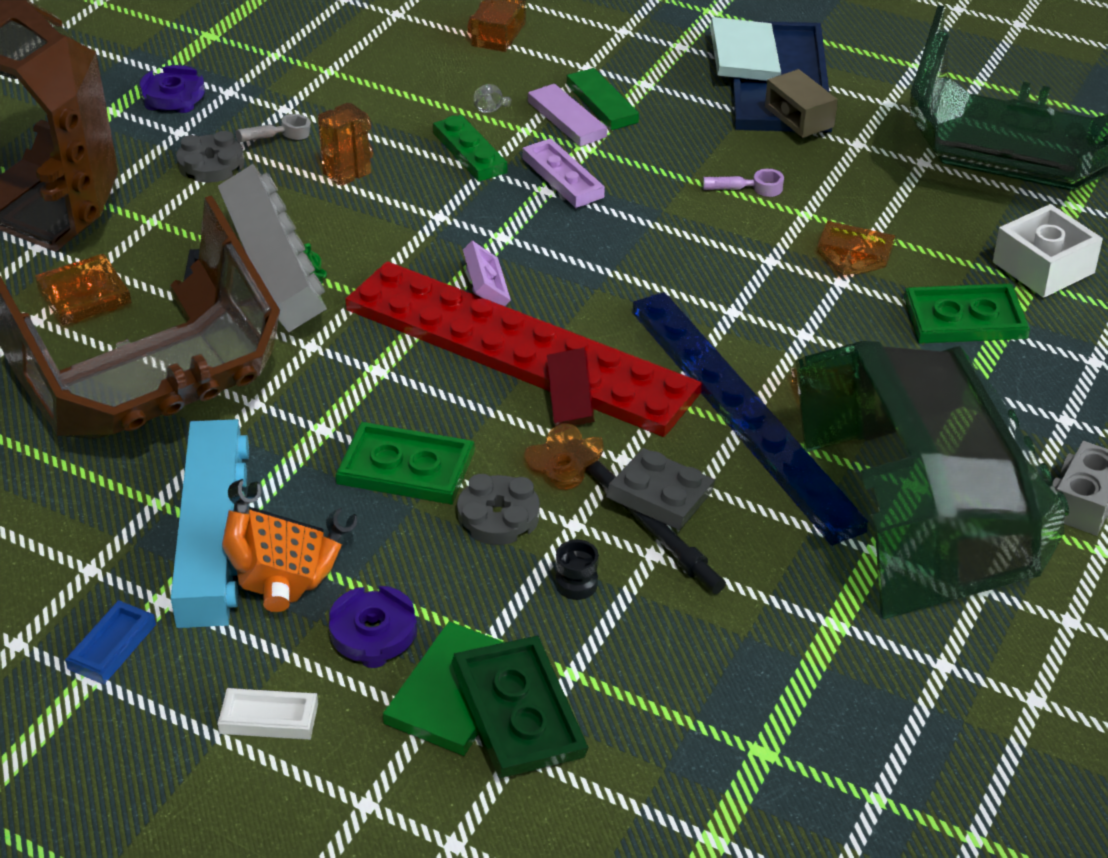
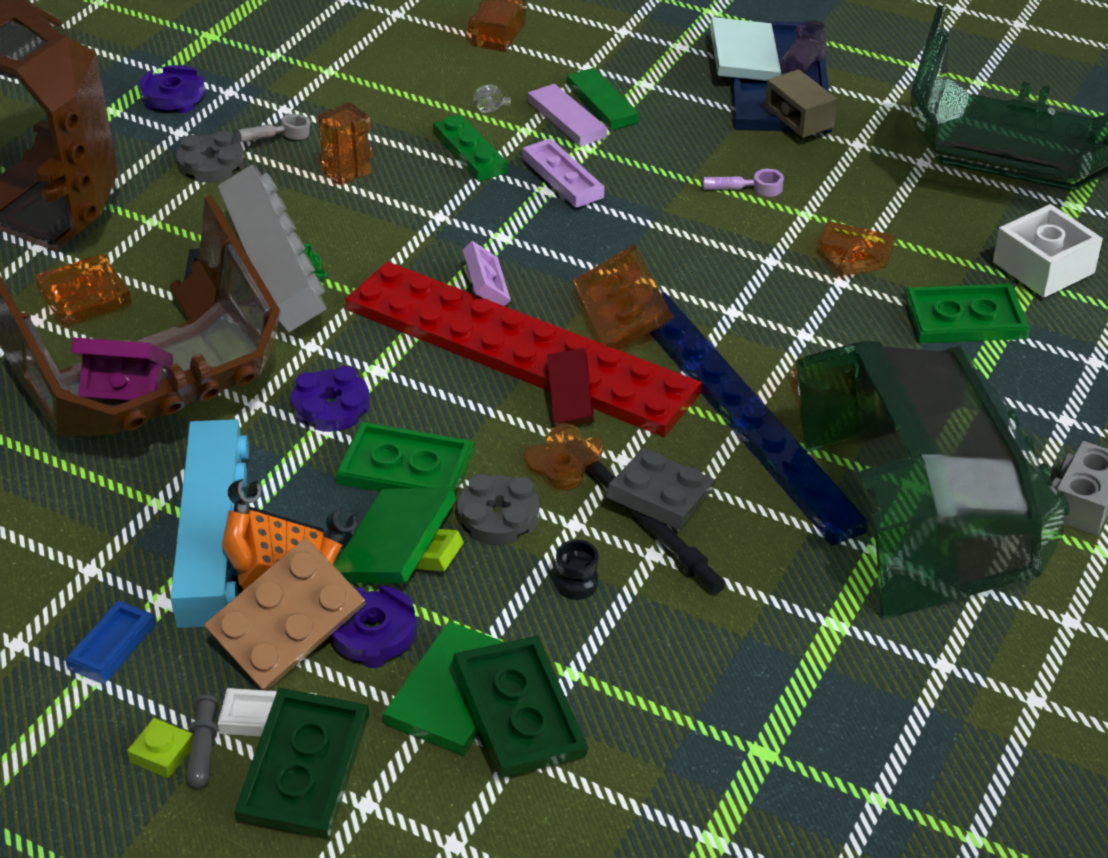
(119, 368): none -> magenta bracket
(160, 748): none -> lime plate
(203, 732): none -> dark grey piece
(285, 614): none -> medium nougat plate
(302, 763): none -> dark green plate
(314, 389): none -> dark purple plate
(394, 535): none -> green tile
(441, 550): none -> lime plate
(622, 299): none -> clear orange plate
(807, 48): none -> clear purple piece

